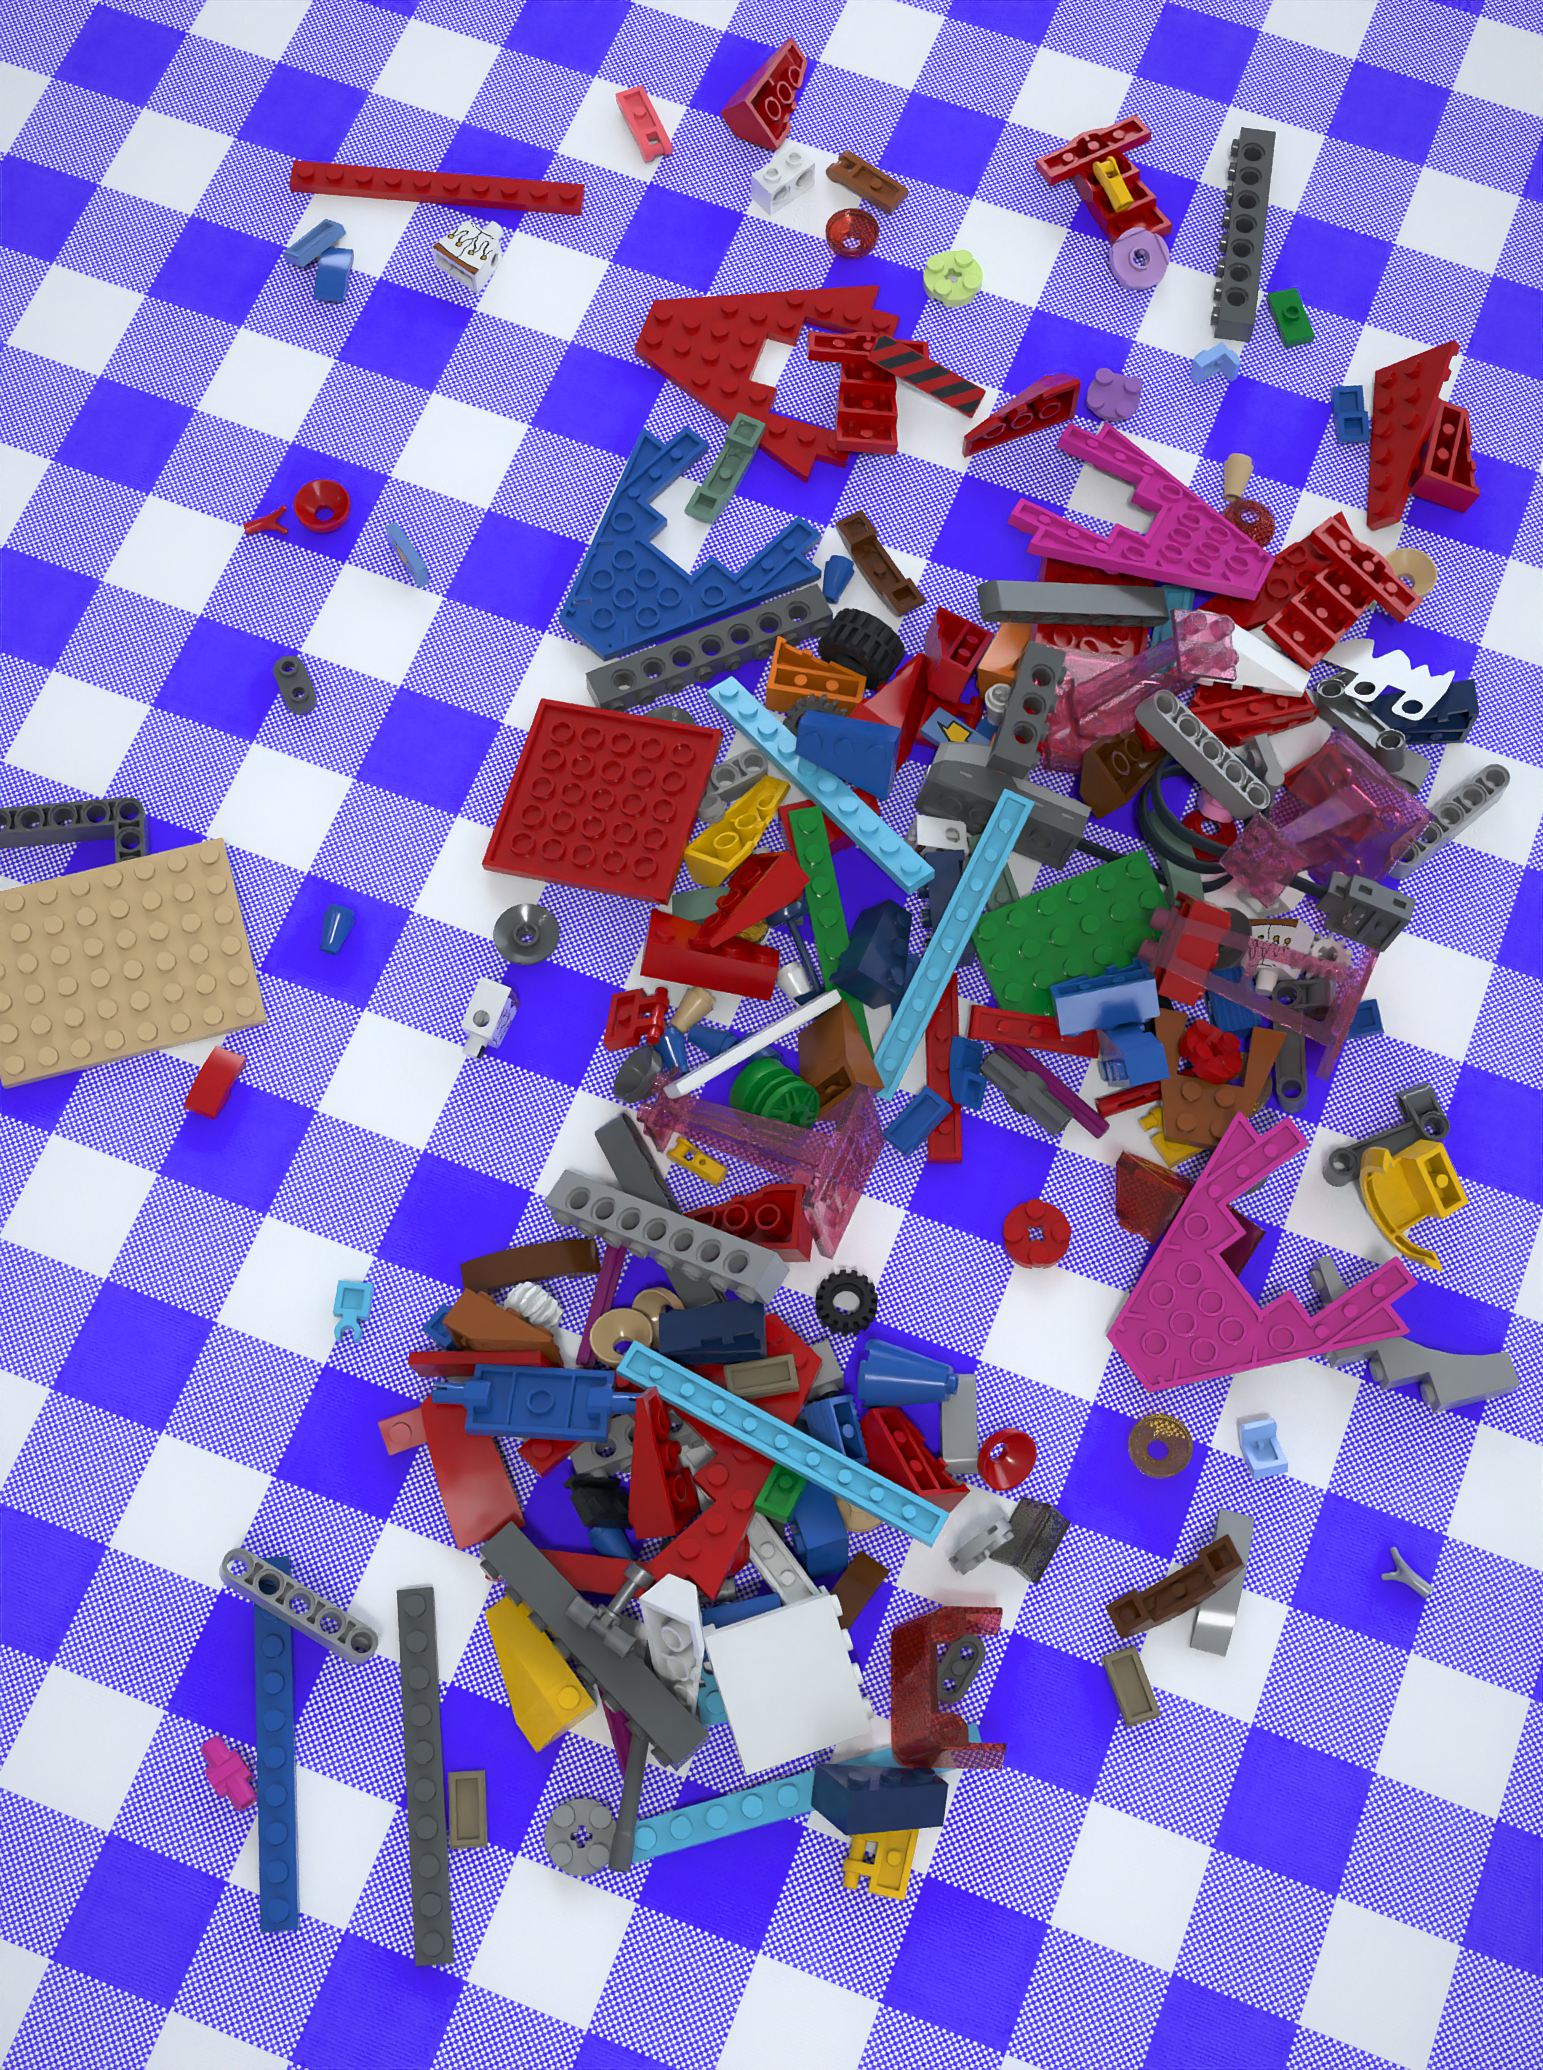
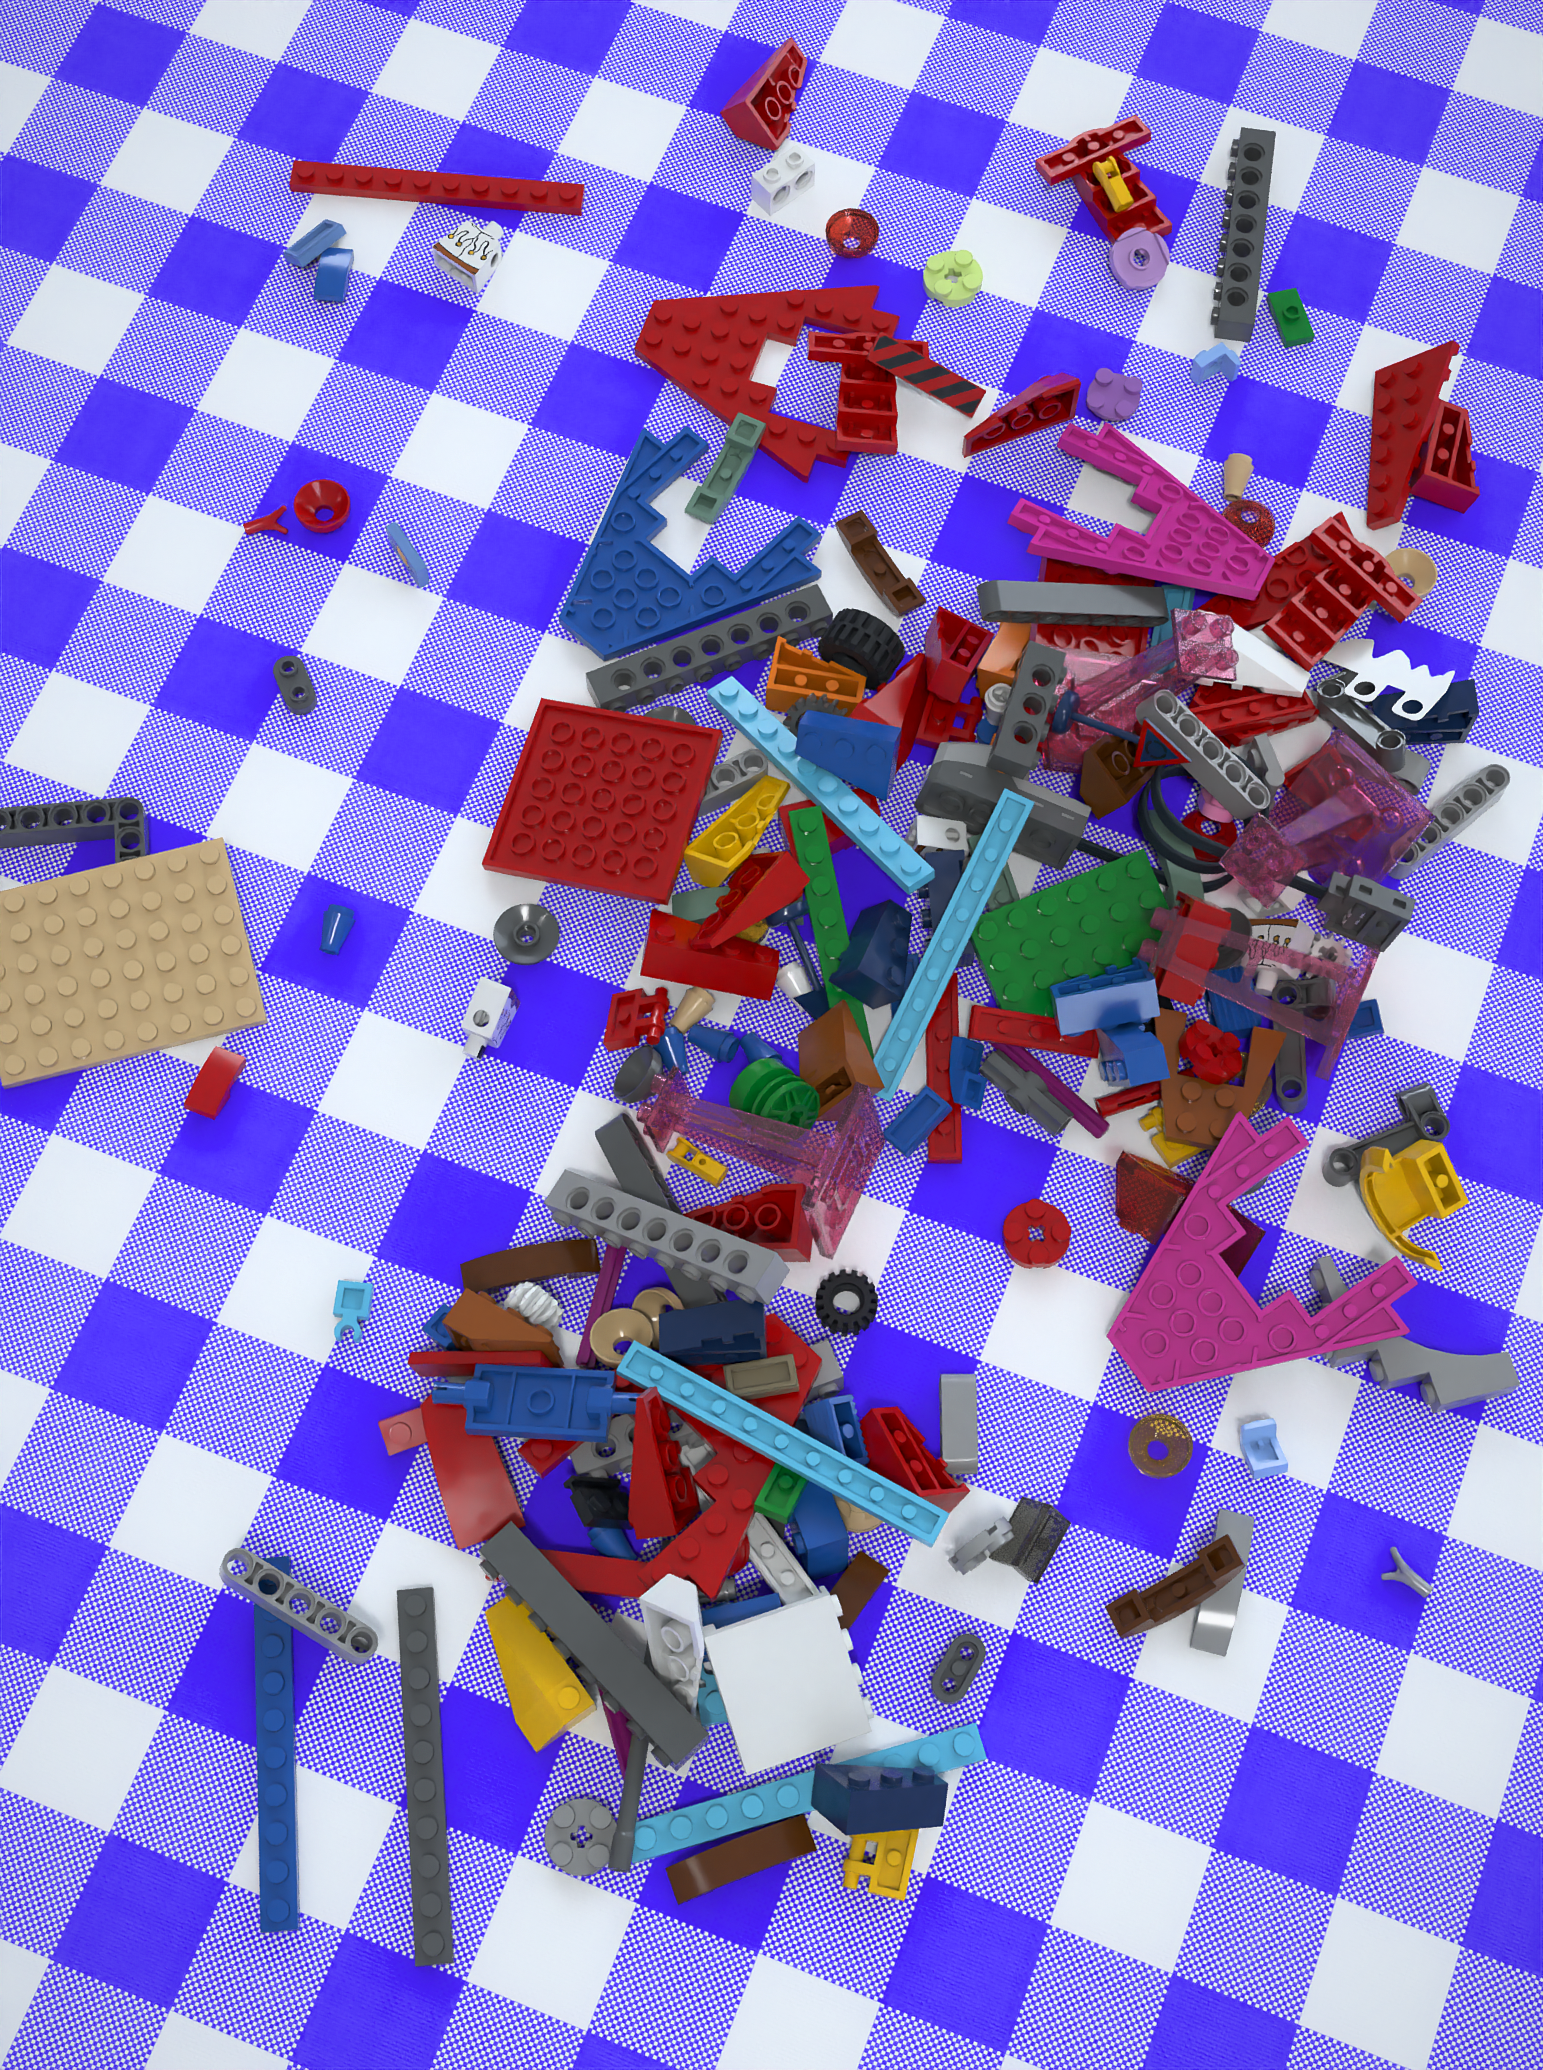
(228, 1773): dark pink axle -> none
(468, 1809): dark tan tile -> none
(606, 1619): flat silver bar -> none
(643, 122): coral plate -> none
(712, 809): light grey plate -> none
(740, 1858): none -> reddish brown slope
(752, 1044): white tile -> none
(837, 575): blue cone -> none
(867, 181): dark orange plate -> none
(902, 1377): blue cone -> none
(917, 1729): clear red windscreen -> none
(947, 728): medium blue tile -> none
(1012, 1464): red piece -> none
(1130, 1686): dark tan tile -> none
(1153, 745): none -> dark blue piece
(1349, 414): blue slope -> none

